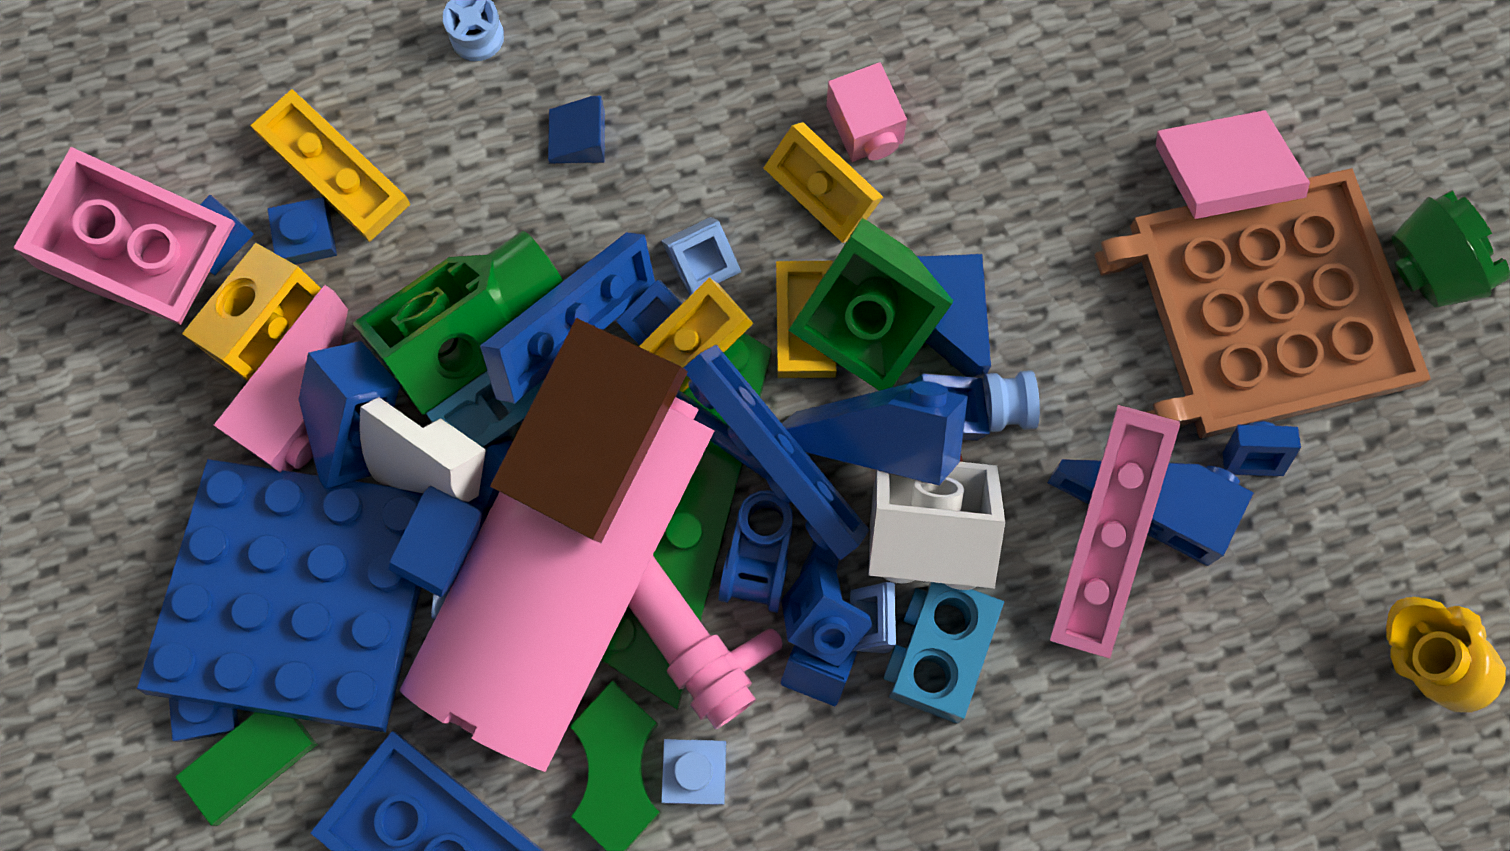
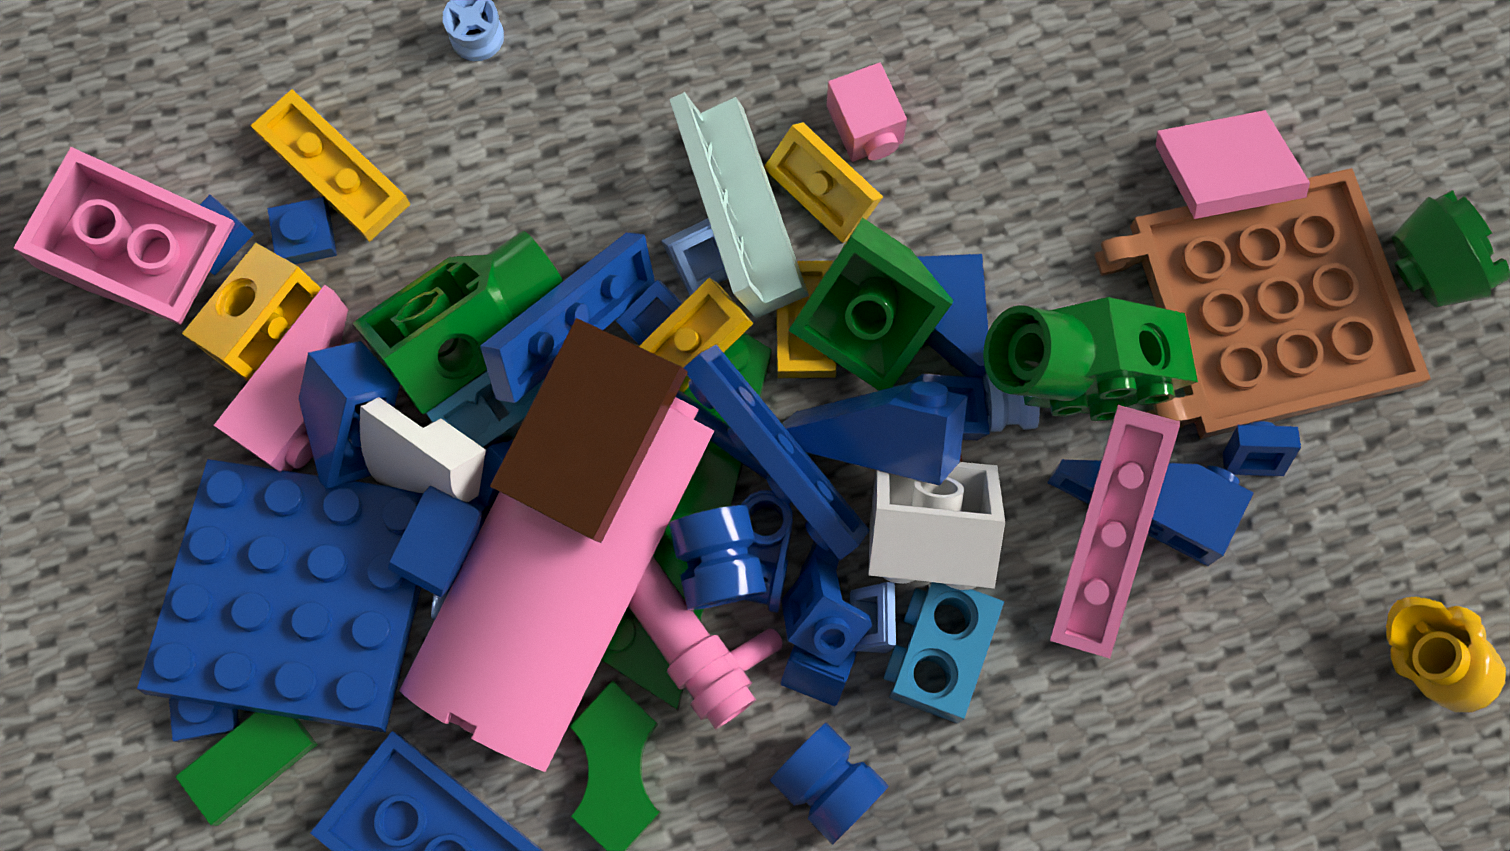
(577, 132): blue slope -> none
(694, 772): light blue plate -> none
(717, 557): none -> blue wheel
(740, 205): none -> light aqua fence
(829, 783): none -> blue wheel
(1090, 356): none -> green brick

